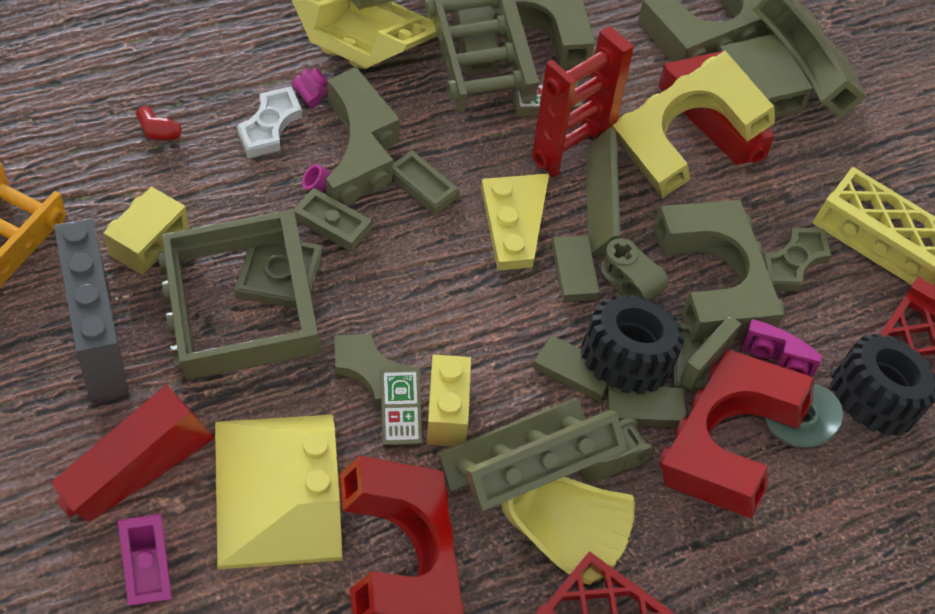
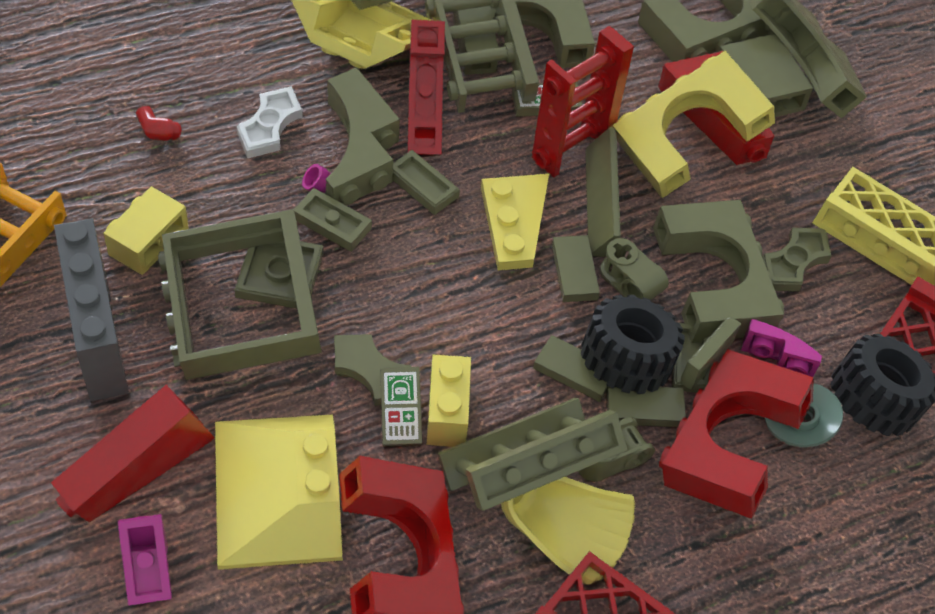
(311, 86): dark pink plate -> none
(426, 87): none -> red slope

